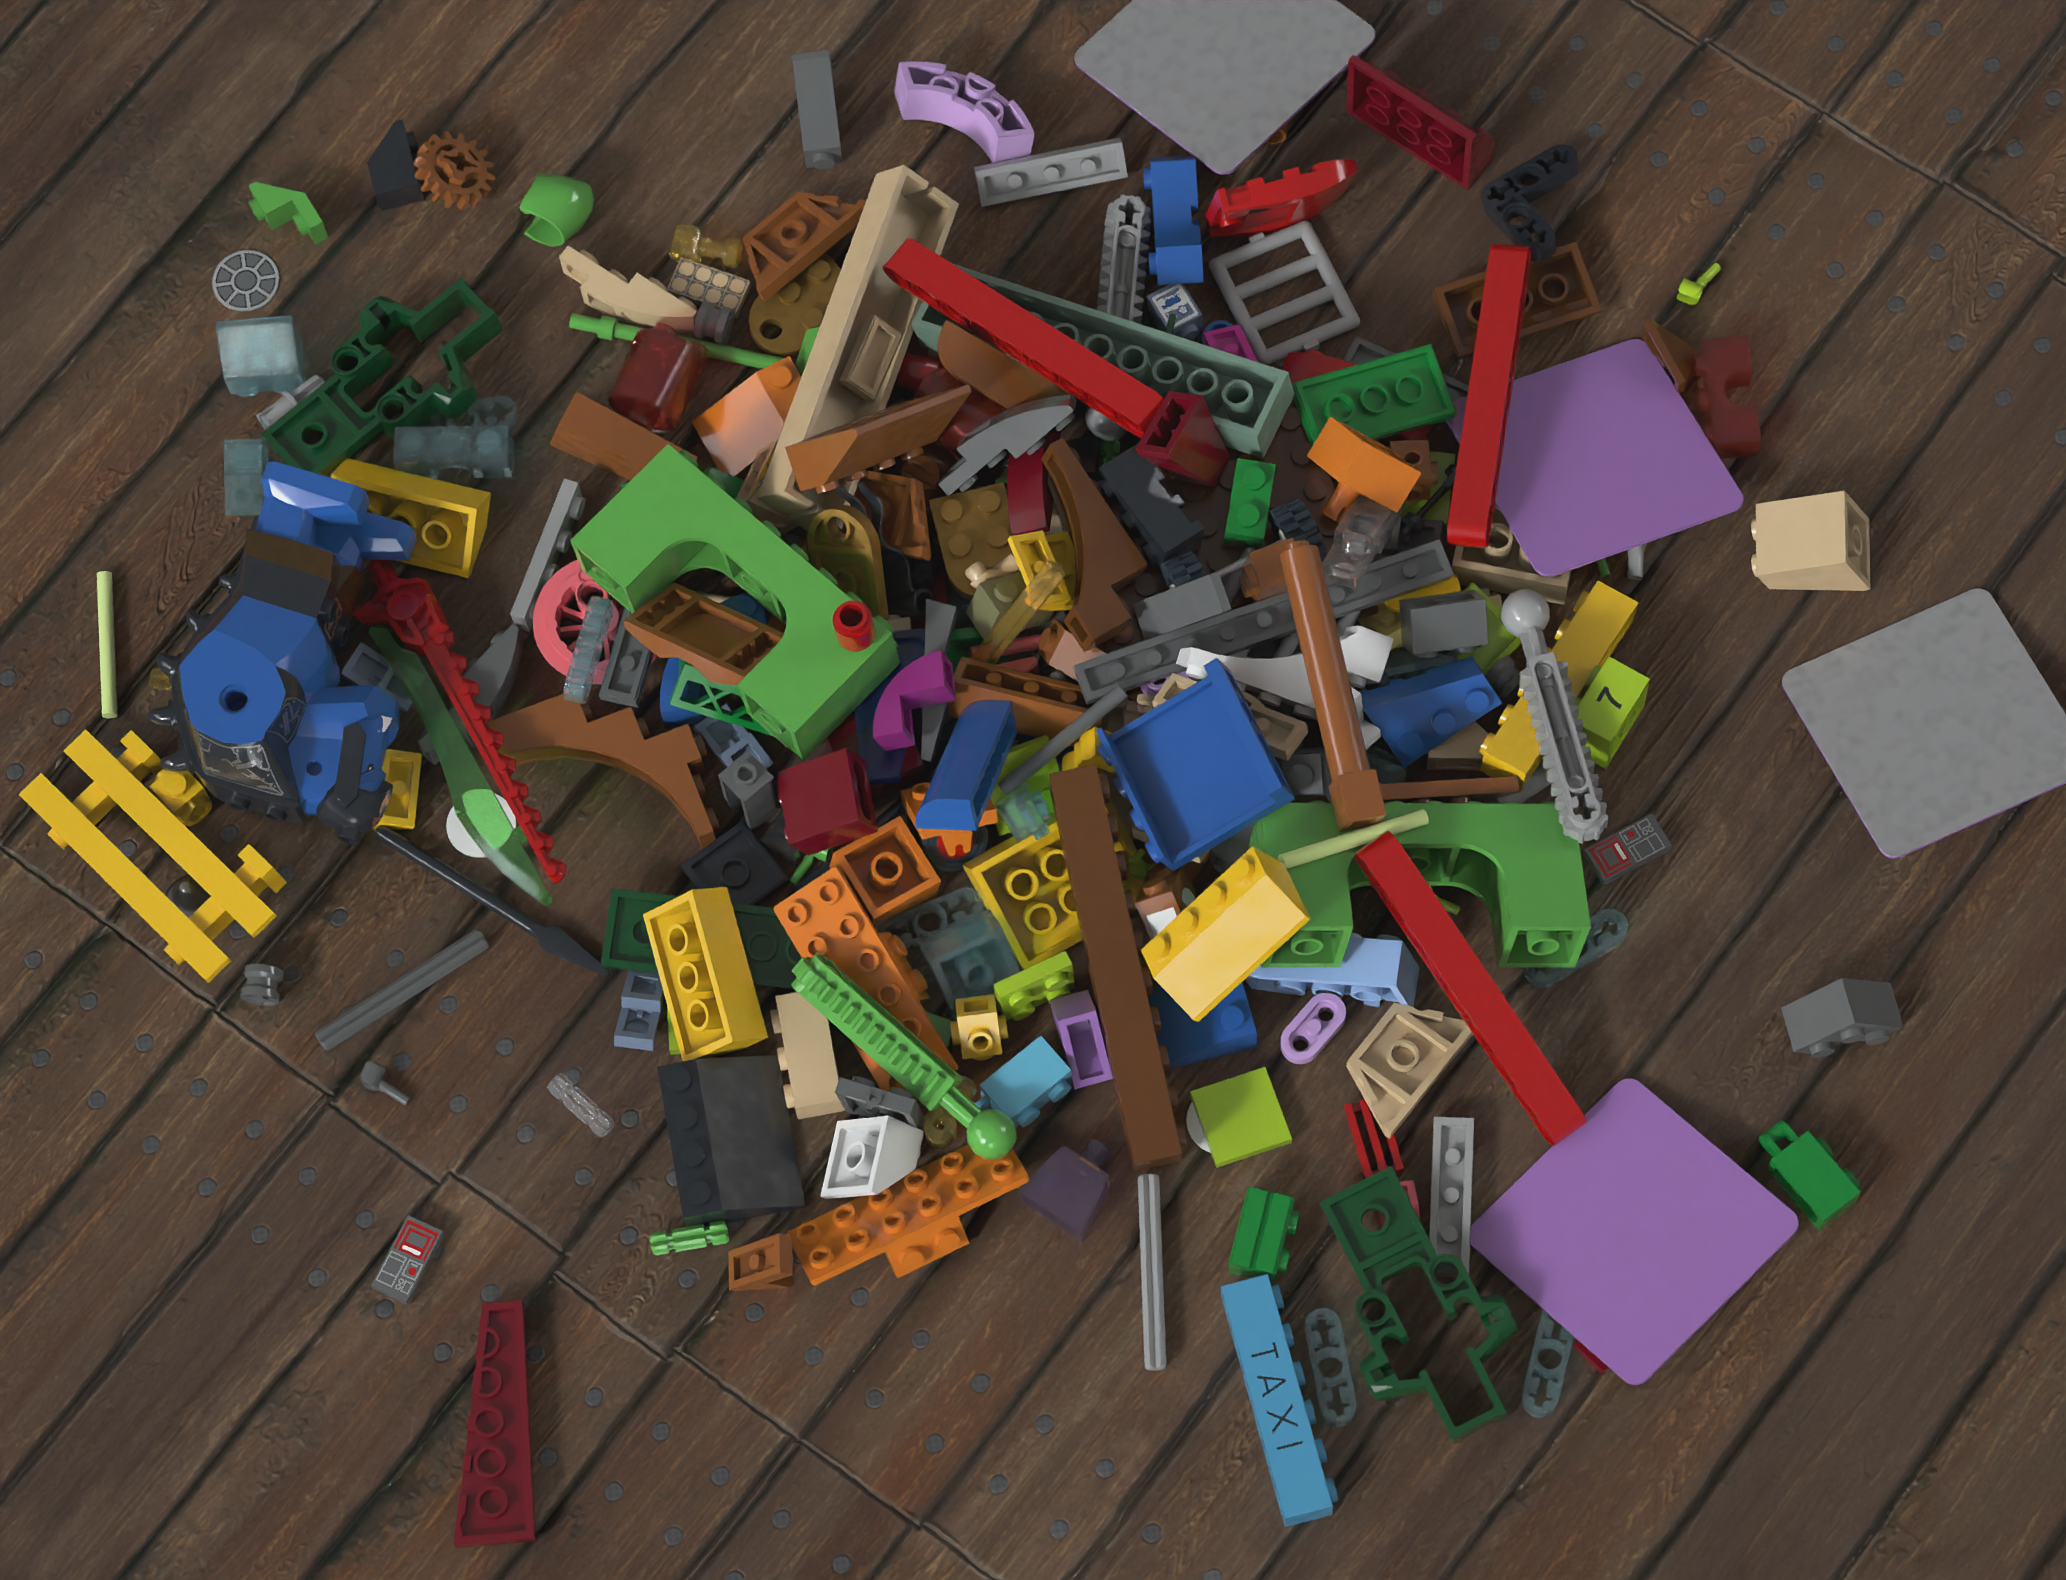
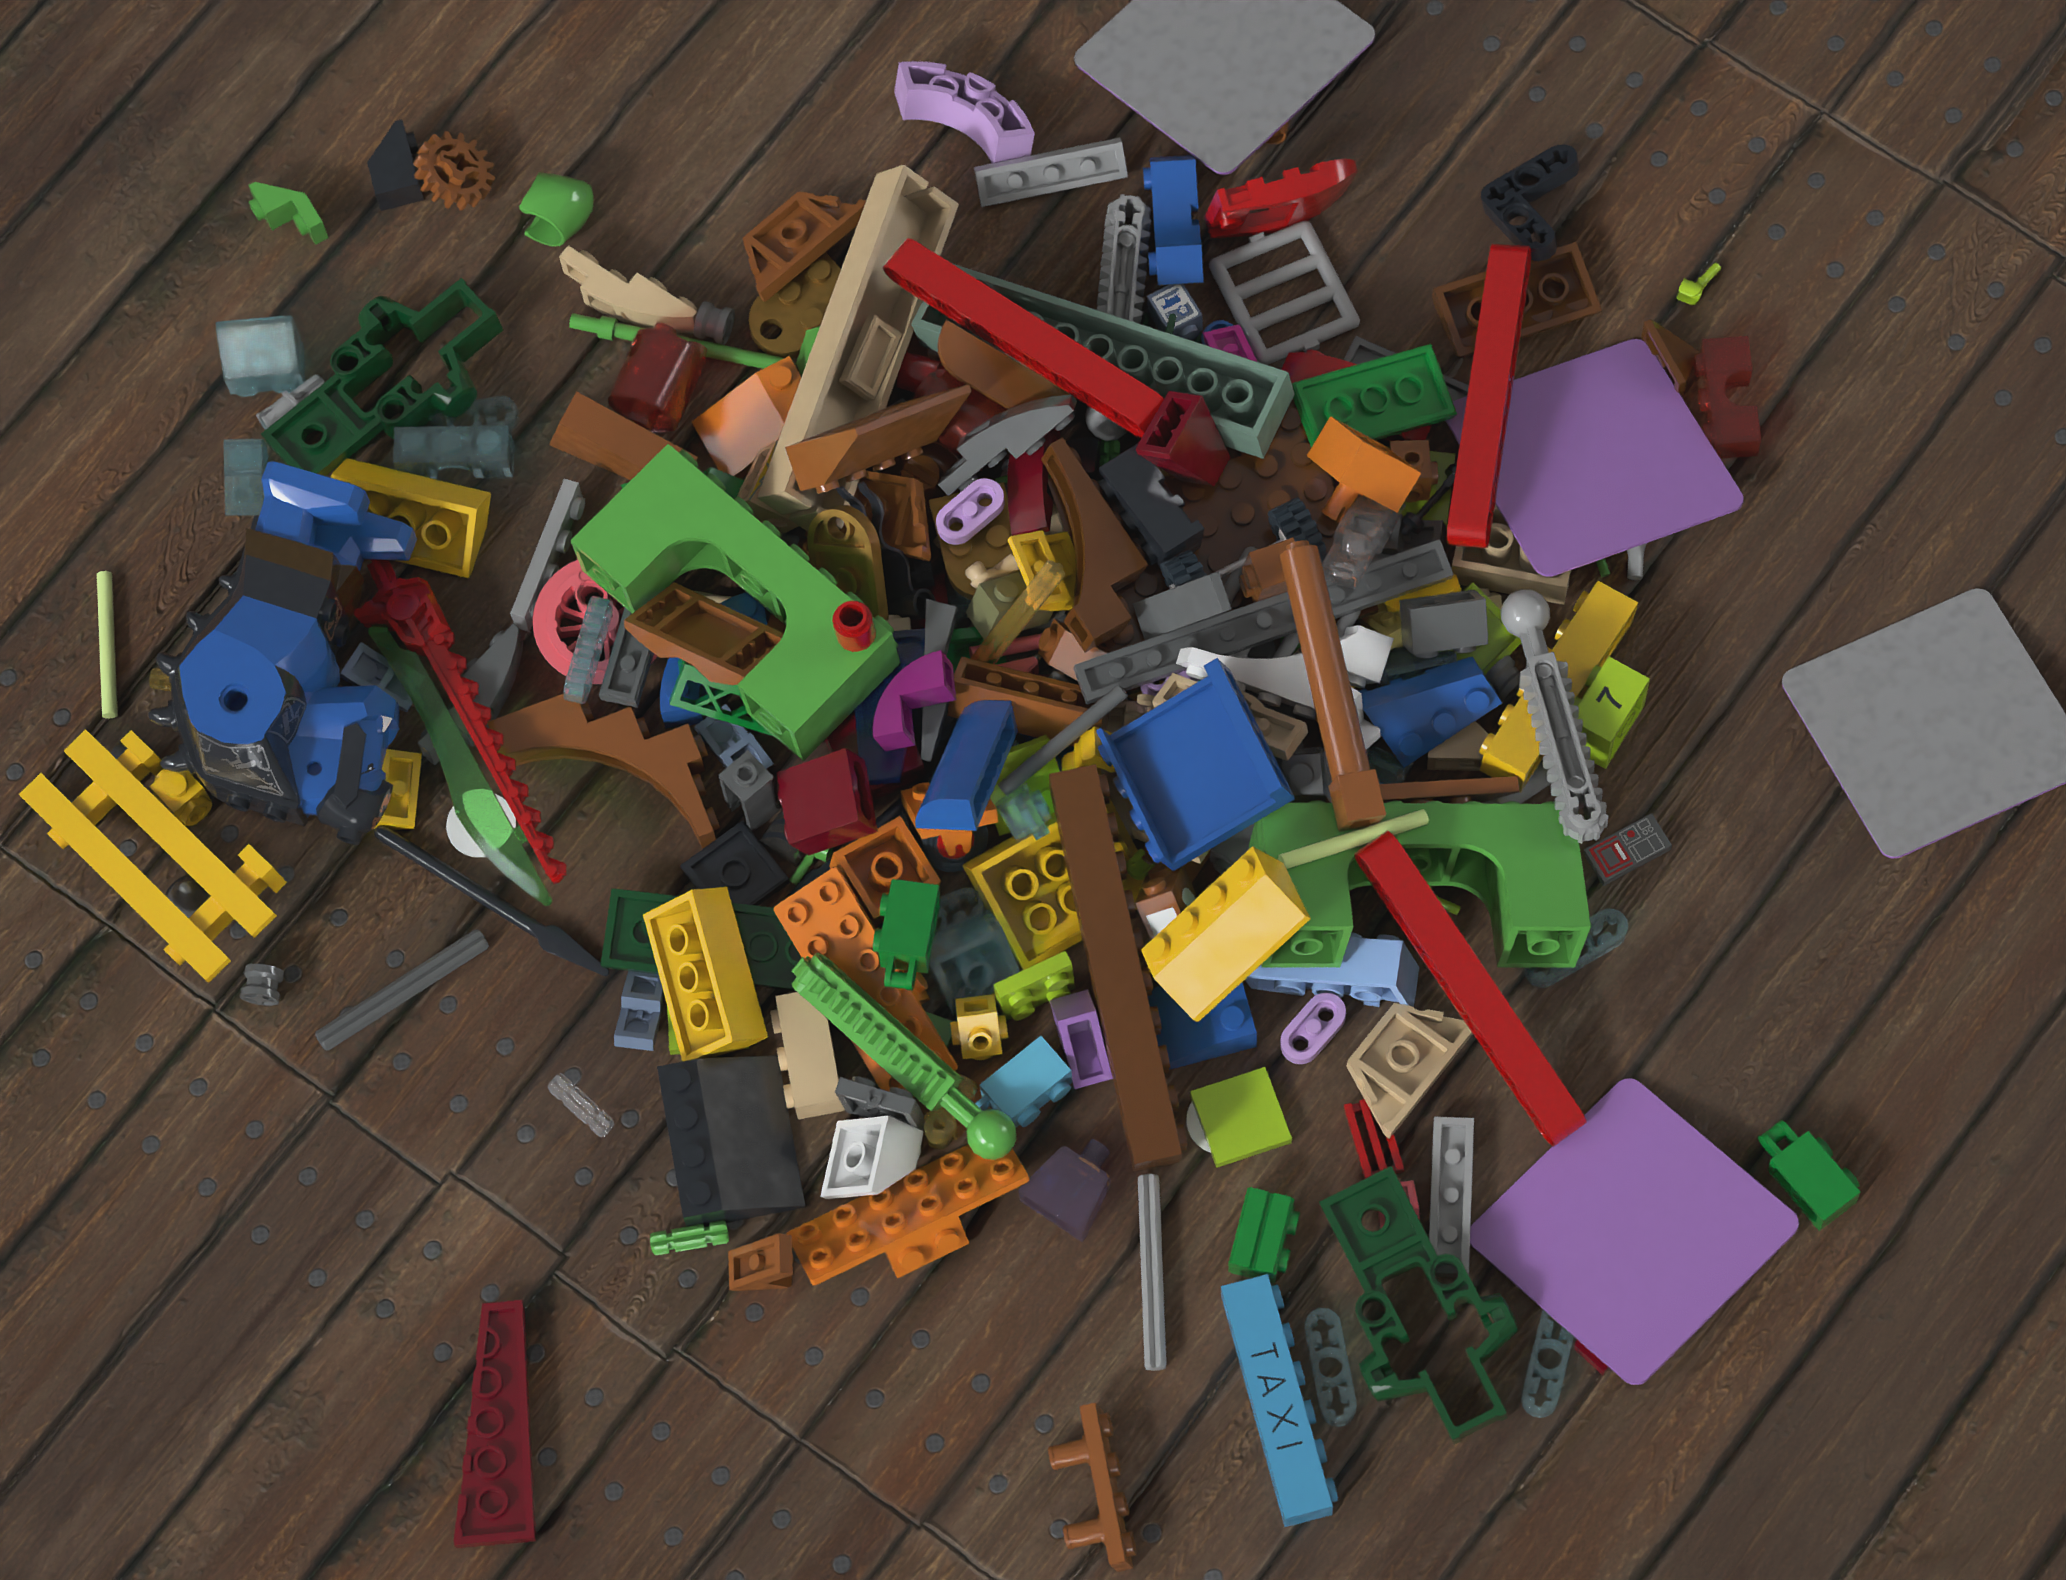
(245, 280): sticker -> none
(372, 1079): dark grey hand -> none
(408, 1260): dark grey tile -> none
(692, 246): clear yellow leg -> none
(704, 283): tan tile -> none
(817, 109): dark grey slope -> none
(907, 931): none -> green brick
(968, 512): none -> lavender plate
(1112, 1504): none -> dark orange plate
(1249, 503): green brick -> none
(1417, 123): dark red slope -> none
(1812, 543): tan slope -> none
(1842, 1014): dark grey brick -> none

